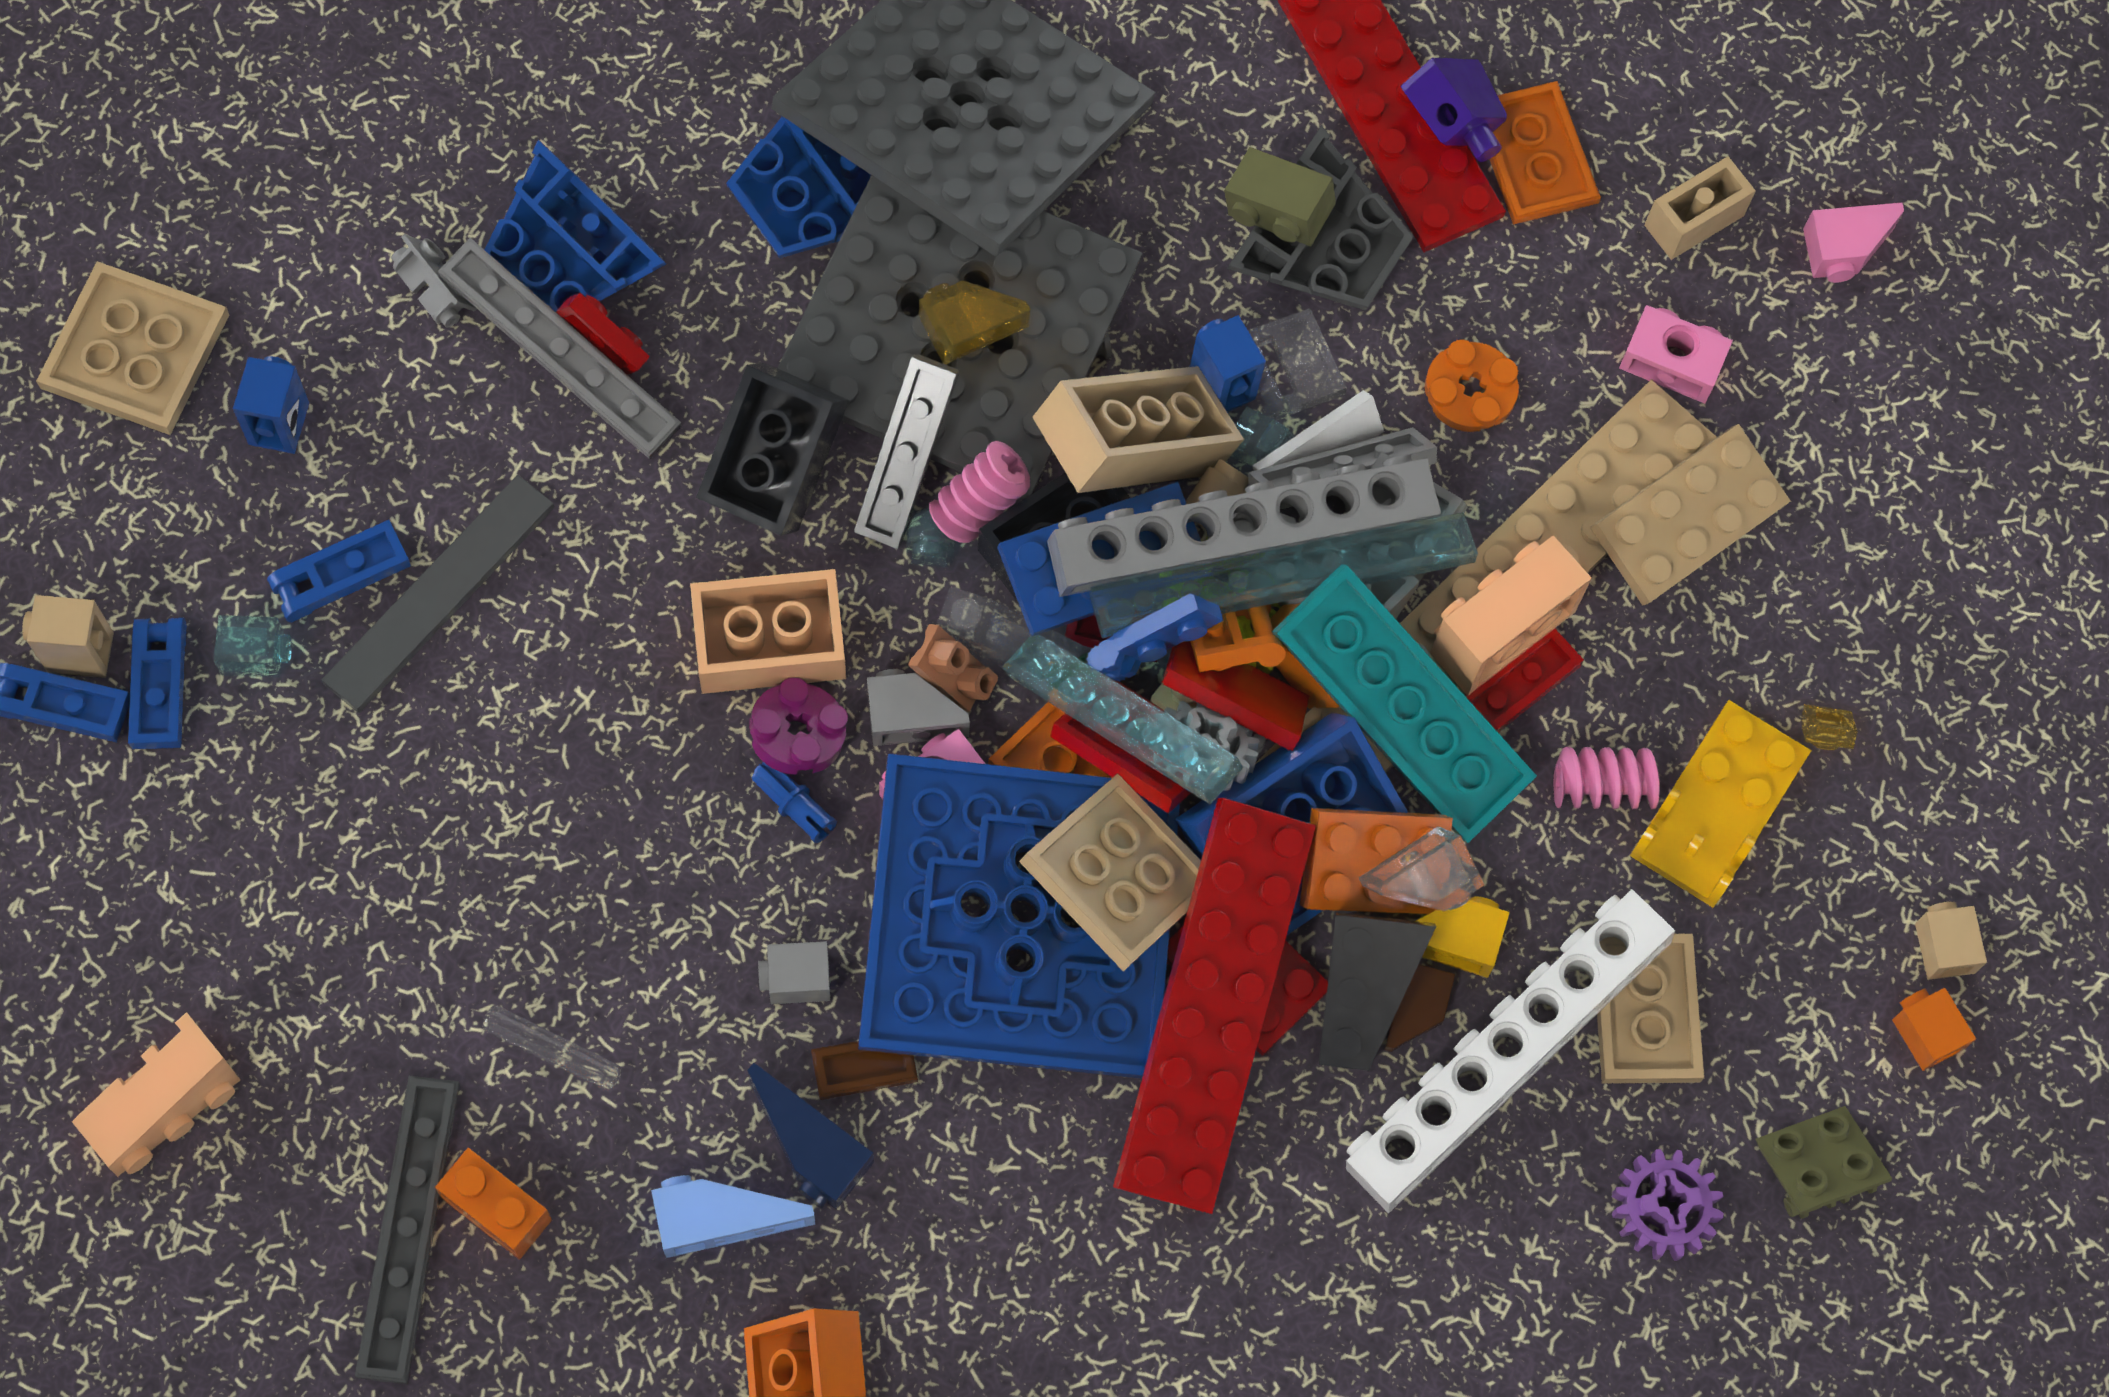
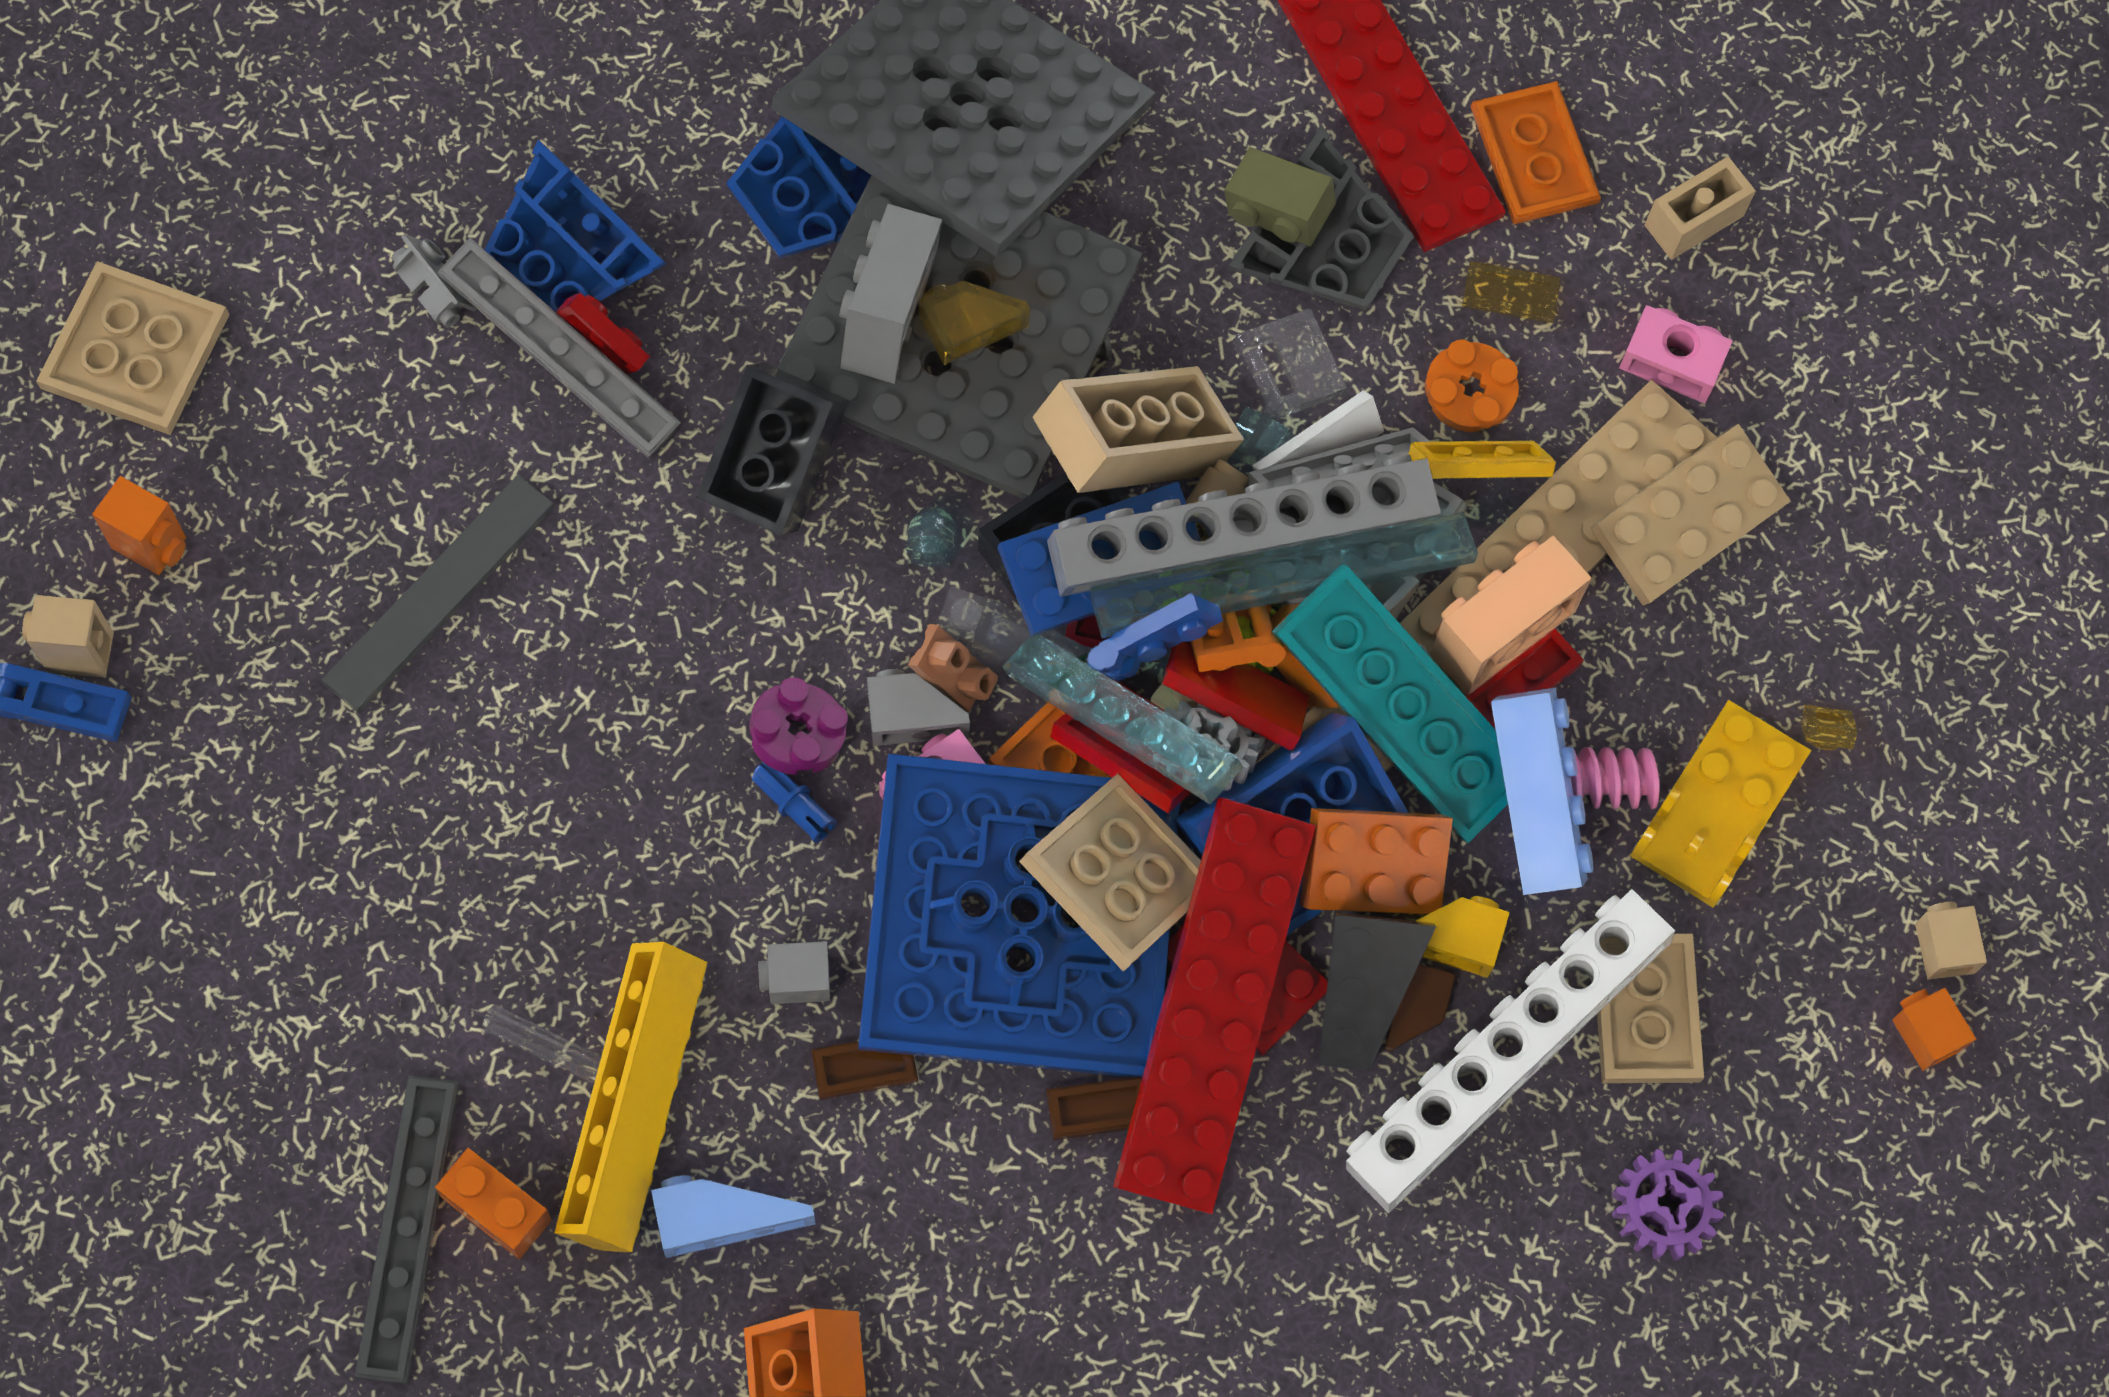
(140, 526): none -> orange brick
(157, 684): blue plate -> none
(157, 1099): light nougat wedge -> none
(251, 646): clear light blue brick -> none
(271, 404): blue brick -> none
(339, 570): blue plate -> none
(631, 1097): none -> yellow brick
(768, 630): light nougat brick -> none
(817, 1149): dark blue slope -> none
(887, 291): none -> light grey wedge
(906, 450): plate -> none
(980, 492): bright pink piece -> none
(1092, 1107): none -> reddish brown tile
(1229, 361): blue brick -> none
(1428, 872): clear slope -> none
(1458, 104): dark purple torso -> none
(1484, 459): none -> yellow tile
(1511, 292): none -> clear yellow tile
(1540, 791): none -> light blue brick
(1822, 1162): olive hinge -> none
(1847, 237): bright pink slope -> none

